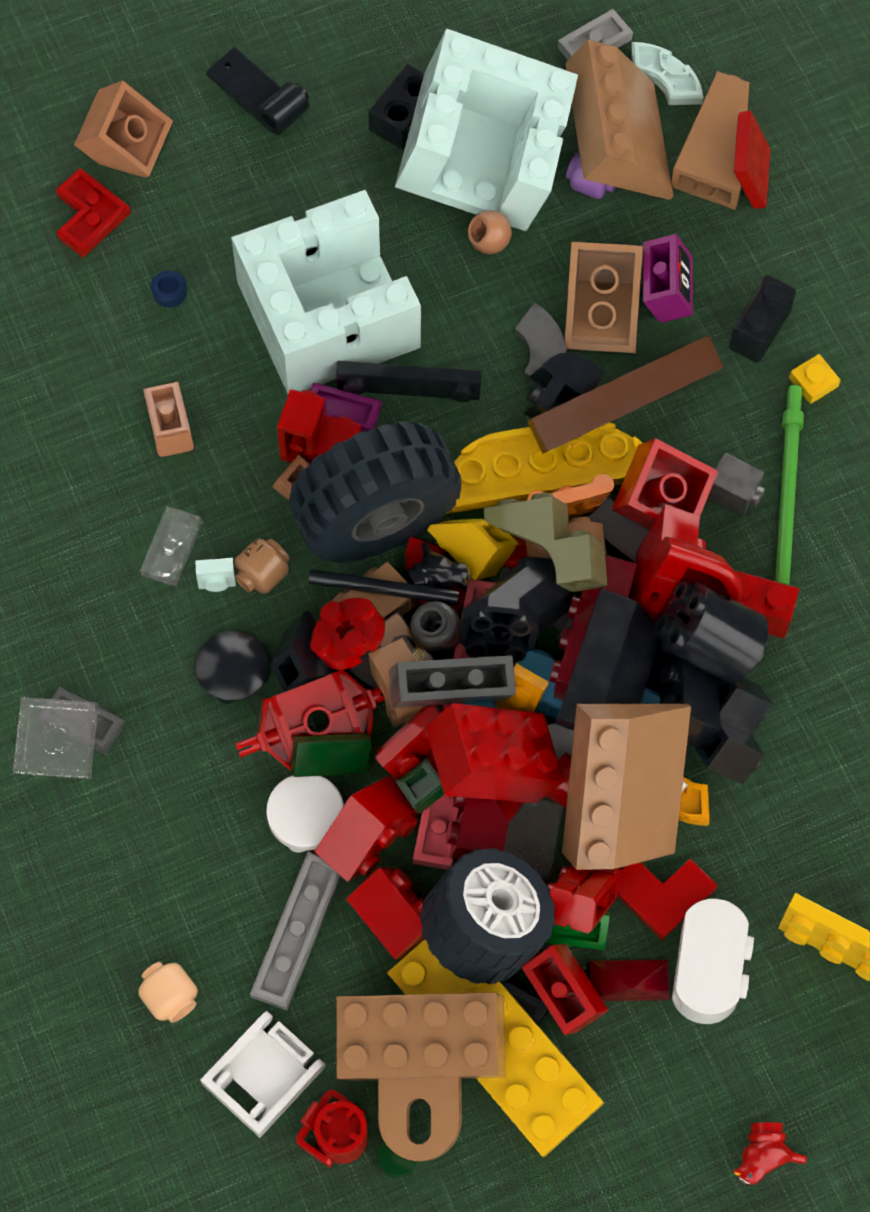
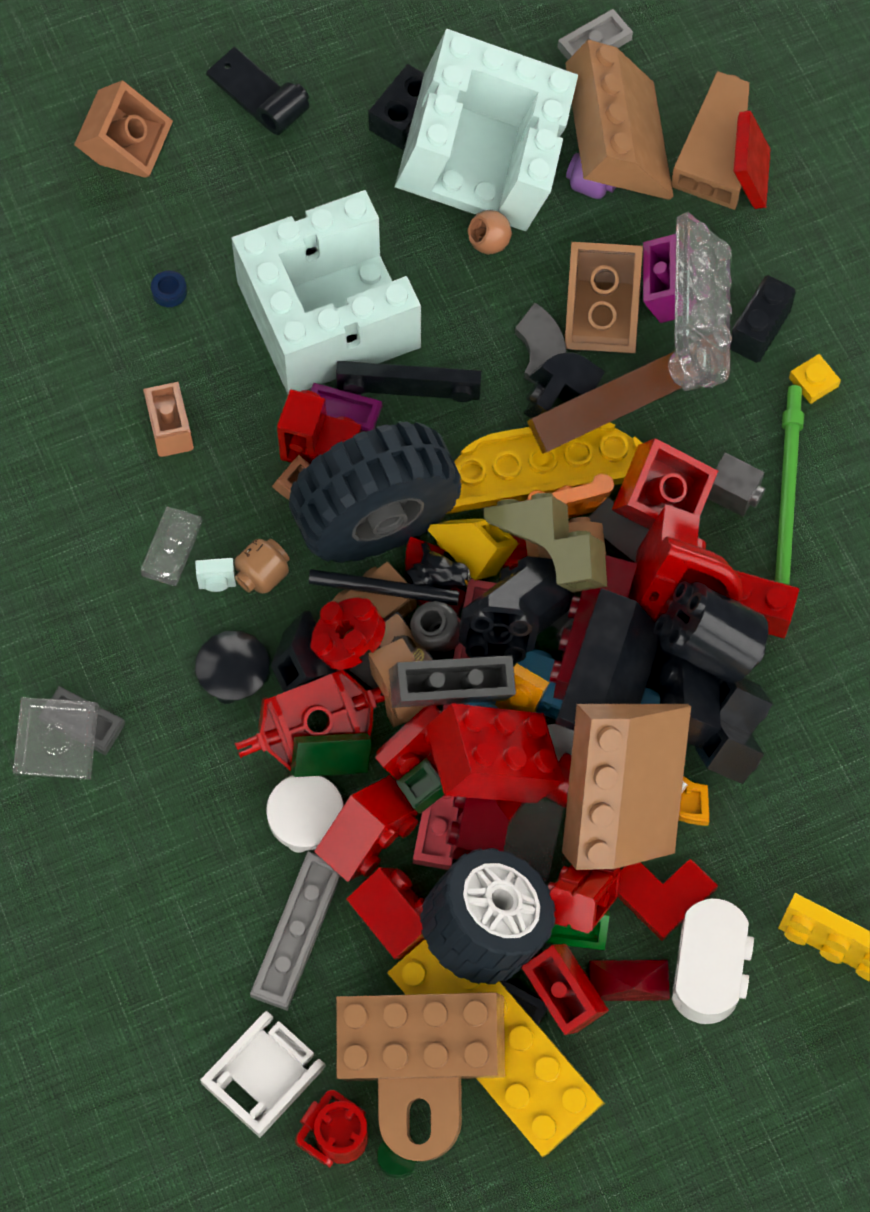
(96, 214): red tile -> none
(168, 991): light nougat head -> none
(668, 73): light aqua tile -> none
(701, 307): none -> clear plate
(765, 1152): red animal -> none

